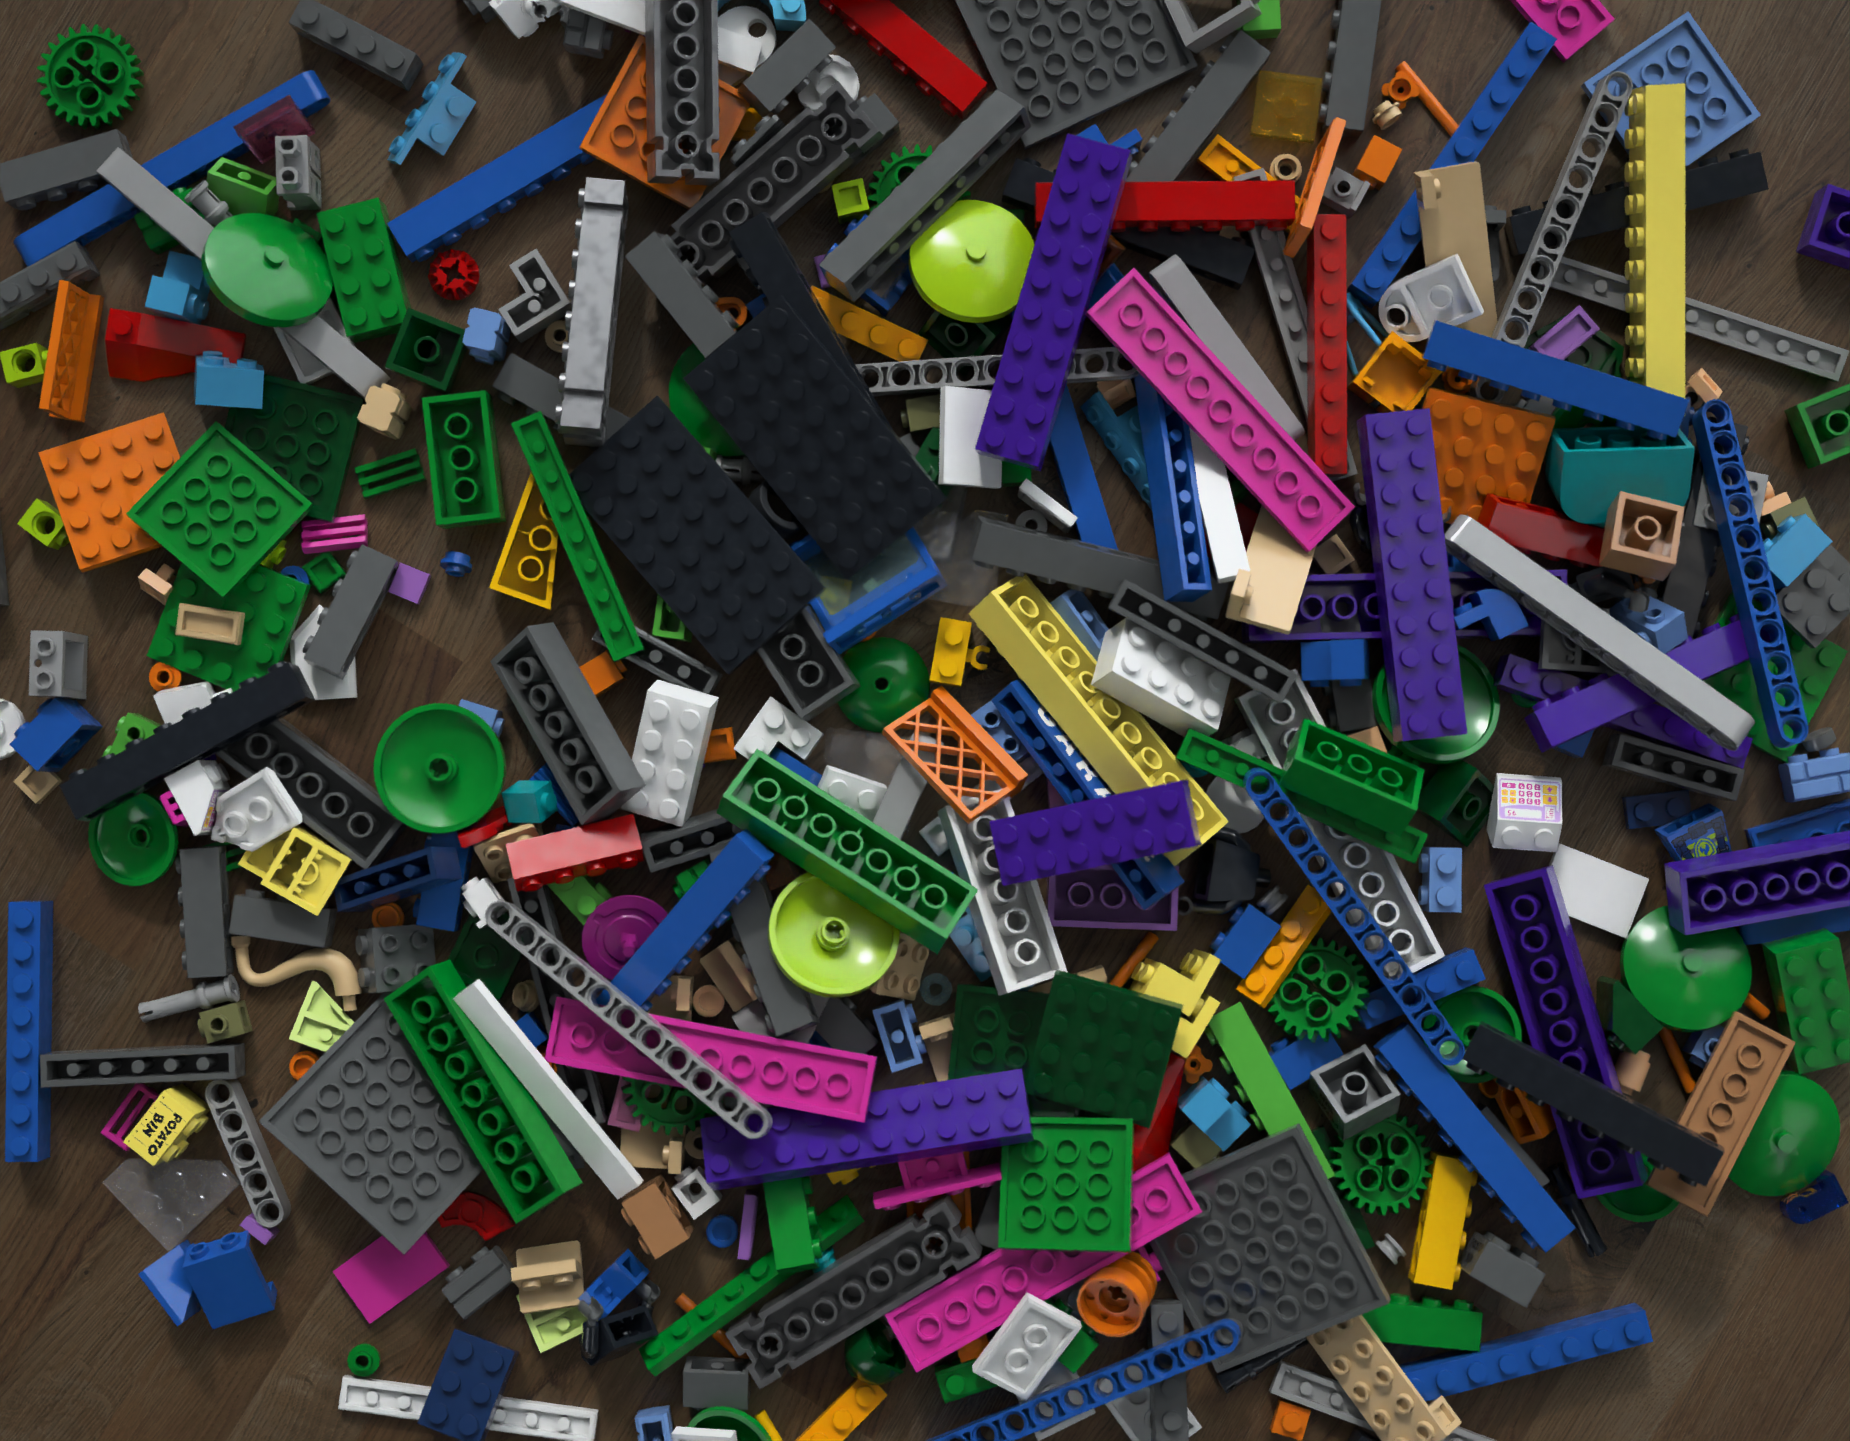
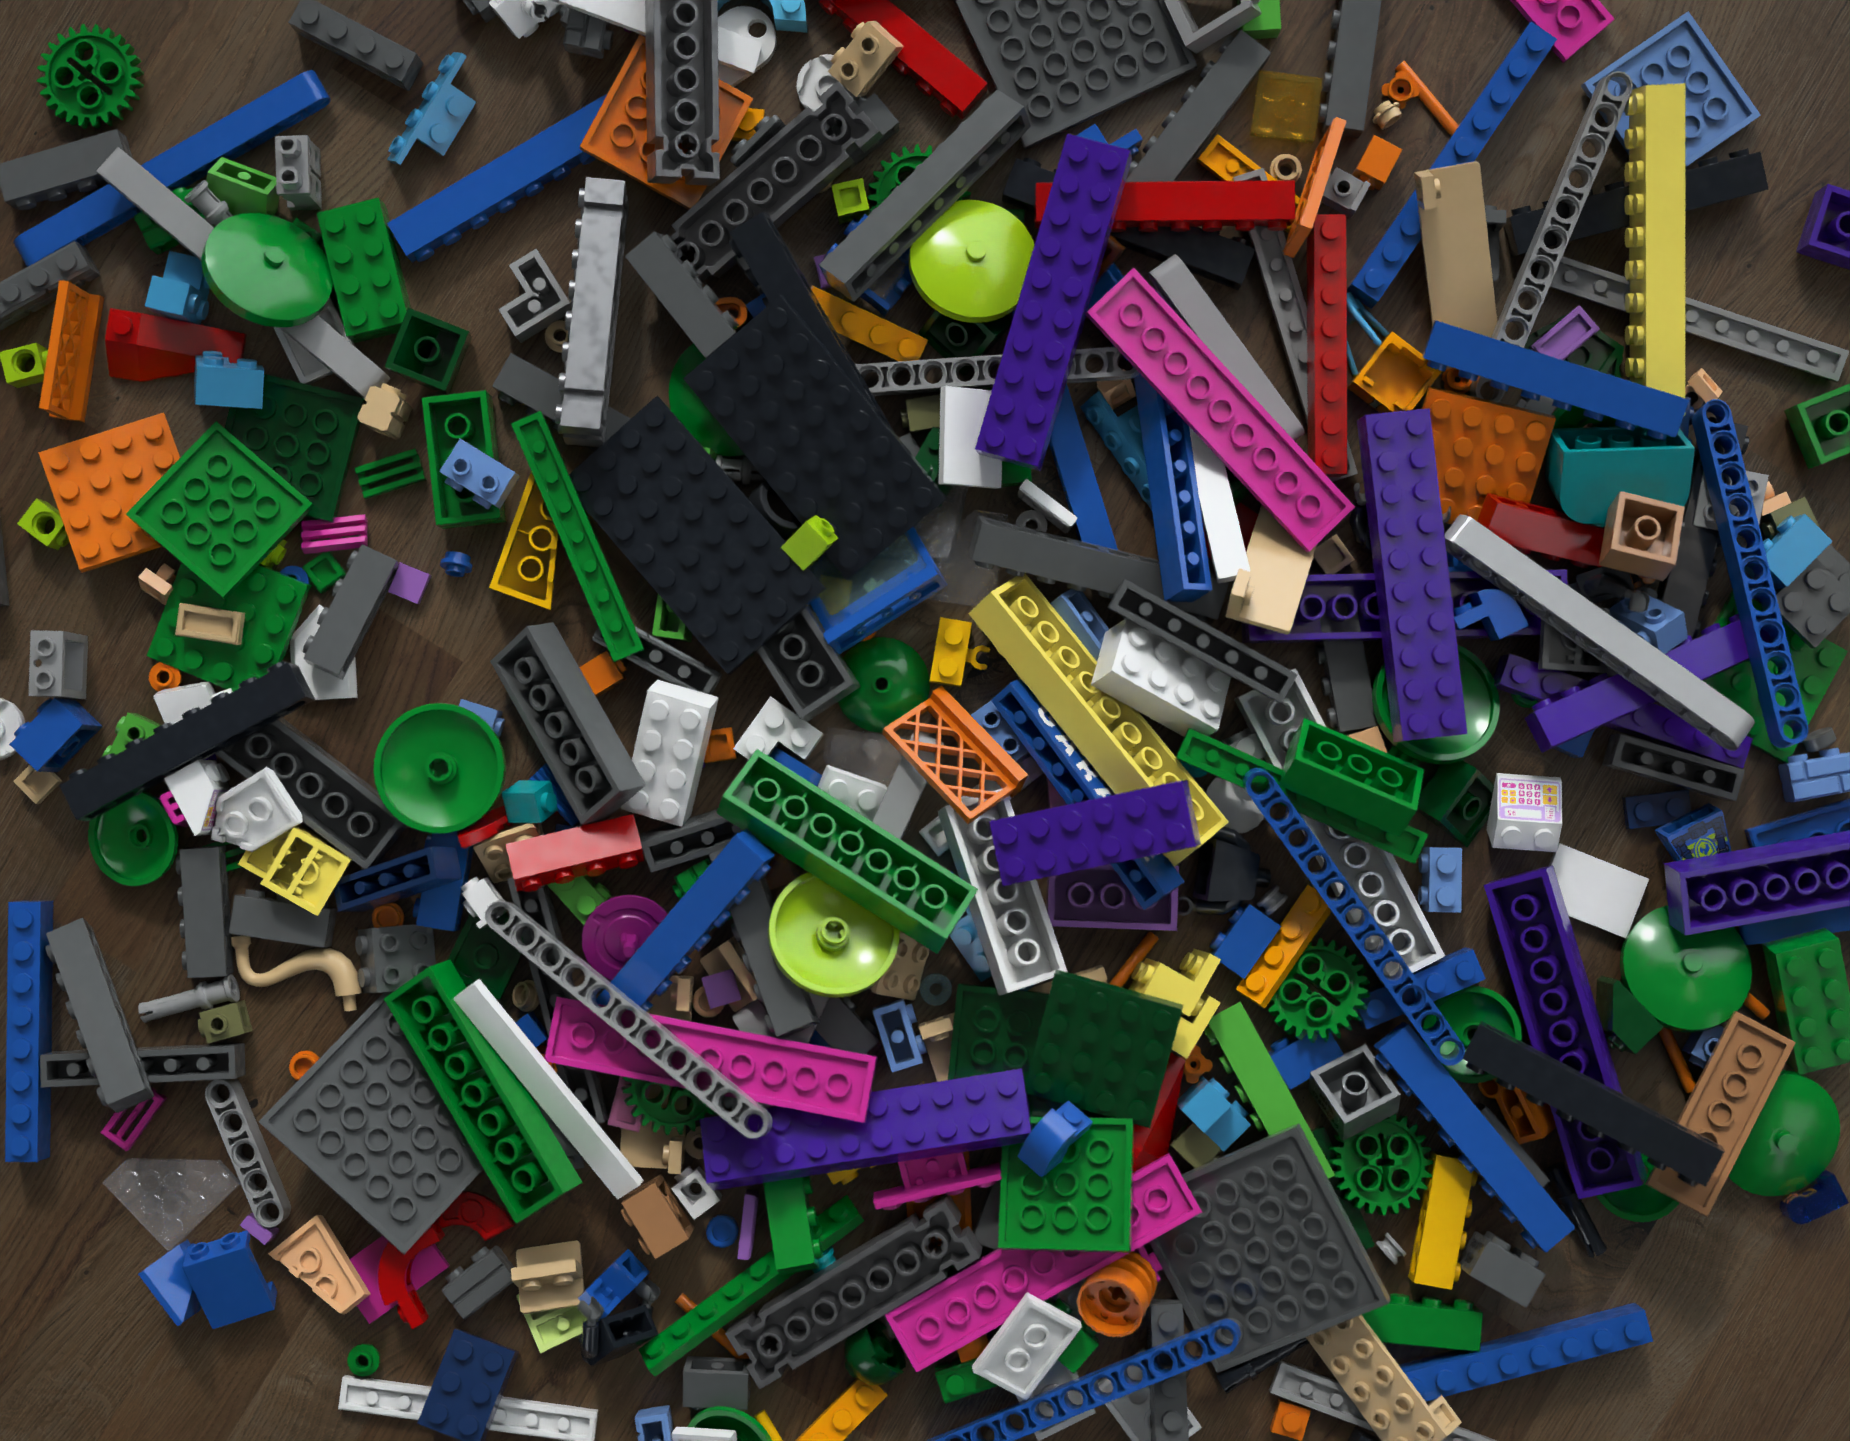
(99, 1016): none -> dark grey brick
(168, 1124): light yellow brick -> none
(278, 119): clear pink tile -> none
(319, 1020): yellowish green wing -> none
(323, 1264): none -> light nougat wing
(396, 1280): none -> red arch
(458, 288): red gear -> none
(479, 474): none -> medium blue brick
(486, 336): medium blue brick -> none
(721, 988): none -> medium lavender tile
(787, 70): dark grey brick -> none
(810, 542): none -> lime brick
(864, 57): none -> tan brick
(1052, 1137): none -> blue brick
(1335, 661): blue brick -> none
(1431, 294): white tile -> none
(1632, 1070): light nougat brick -> none

